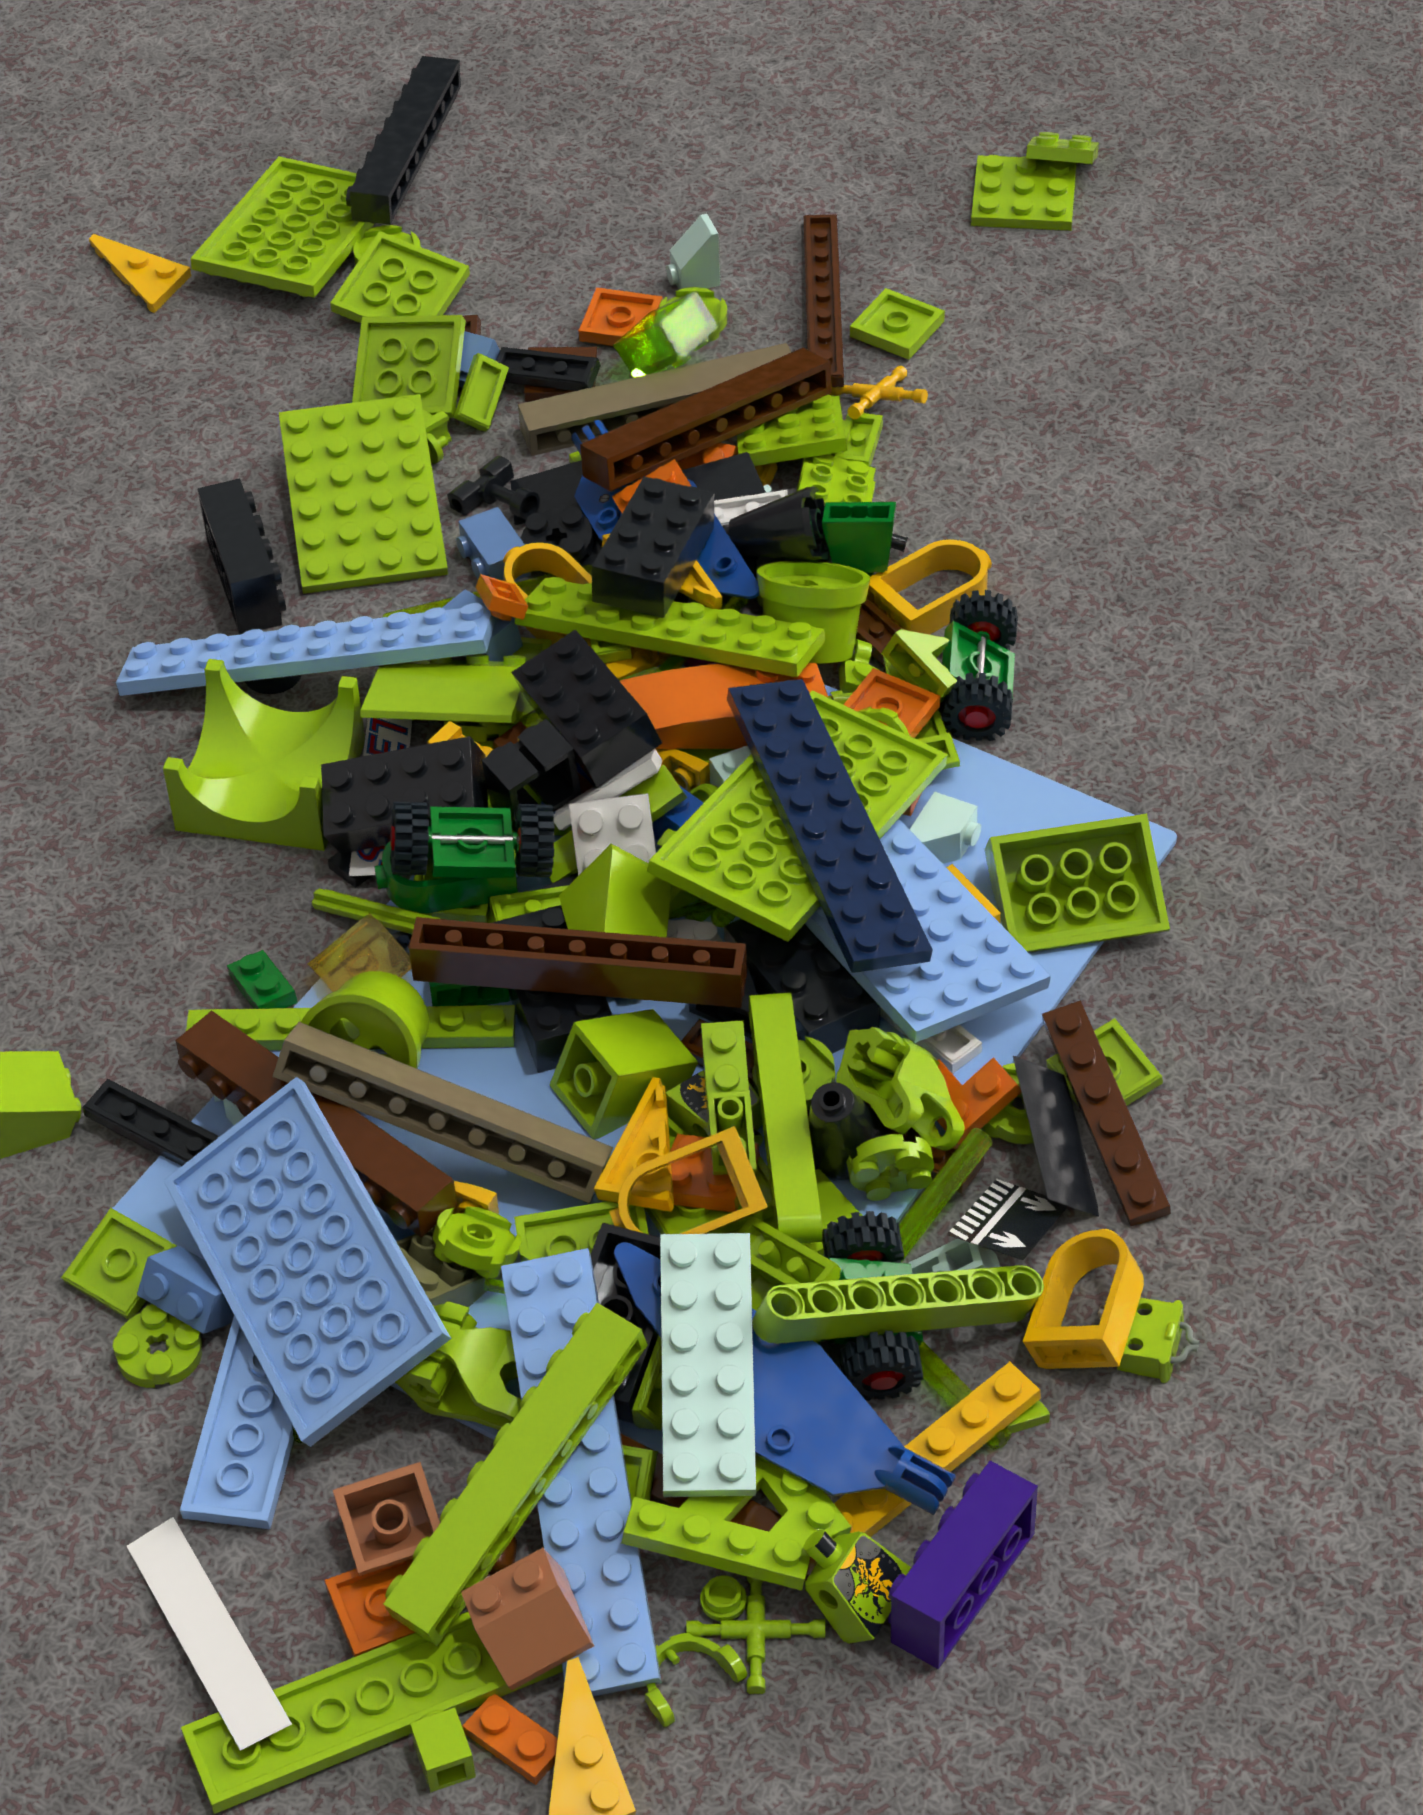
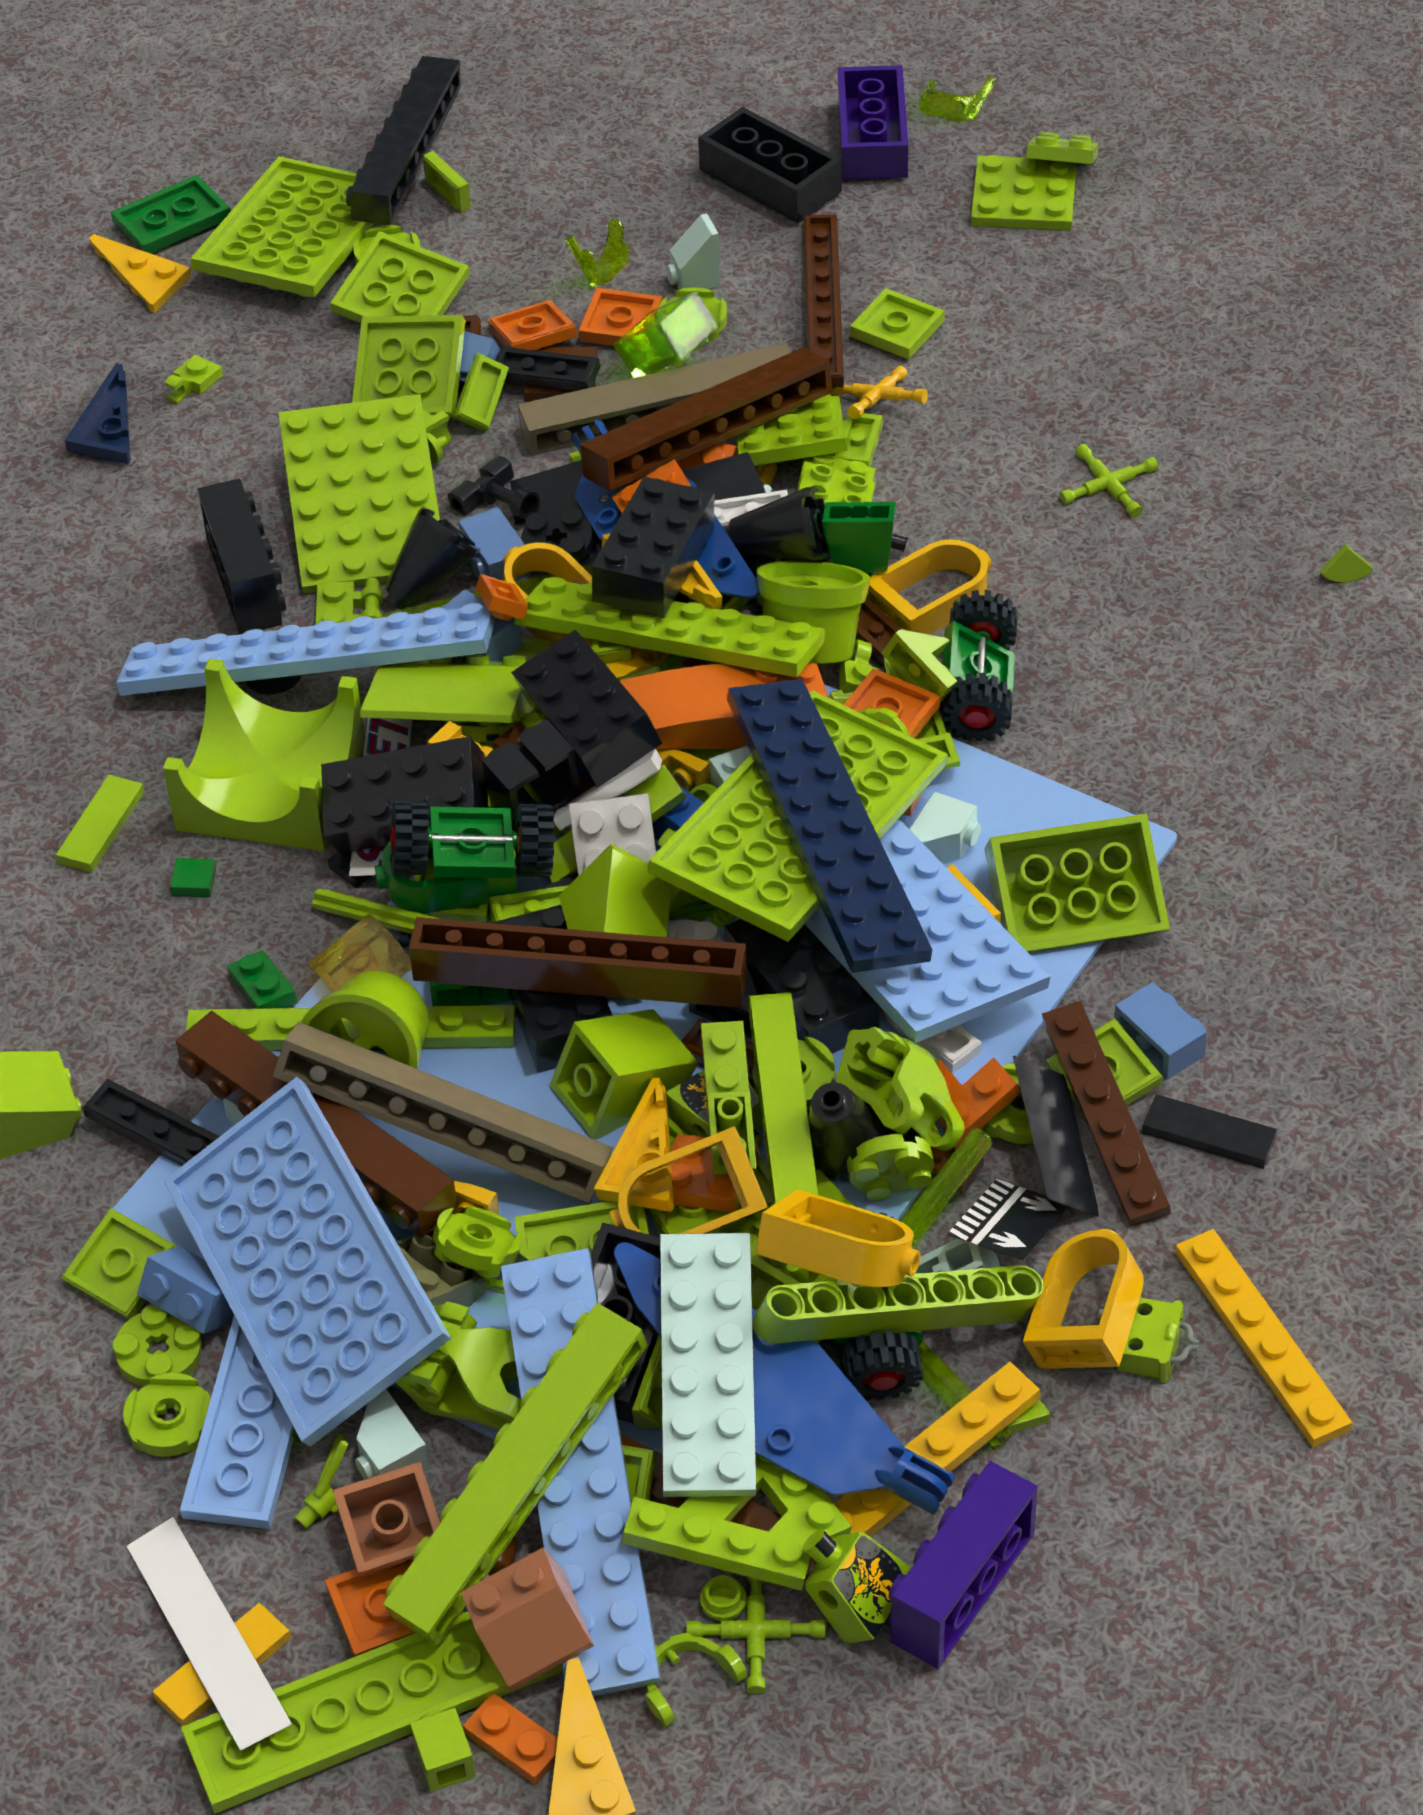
(100, 823): none -> lime tile
(105, 422): none -> dark blue wing
(170, 214): none -> green plate
(170, 1436): none -> lime plate
(184, 1692): none -> yellow tile
(193, 877): none -> green tile
(195, 376): none -> lime plate
(321, 1498): none -> lime plant
(339, 599): none -> lime plate
(387, 1439): none -> light aqua slope
(427, 559): none -> black cone
(446, 182): none -> lime tile
(533, 327): none -> orange tile
(612, 260): none -> clear neon green helmet
(770, 164): none -> black brick
(837, 1240): none -> yellow window
(872, 122): none -> dark purple brick
(953, 106): none -> clear neon green helmet
(1108, 480): none -> lime piece
(1162, 1029): none -> medium blue brick
(1209, 1131): none -> black tile
(1263, 1338): none -> yellow plate
(1346, 566): none -> lime tile

